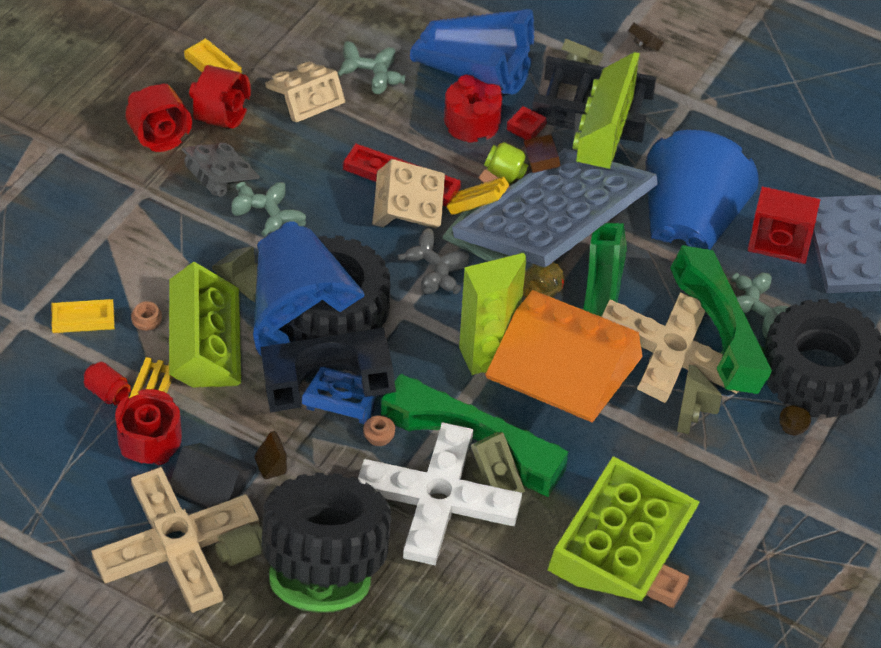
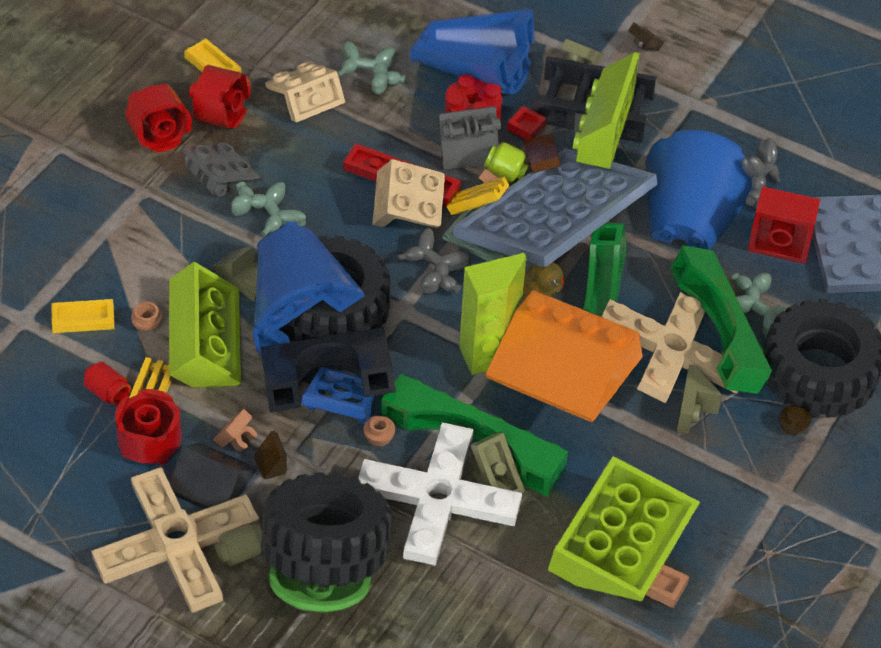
(234, 429): none -> nougat tile
(468, 136): none -> dark grey hinge
(759, 167): none -> dark grey piece

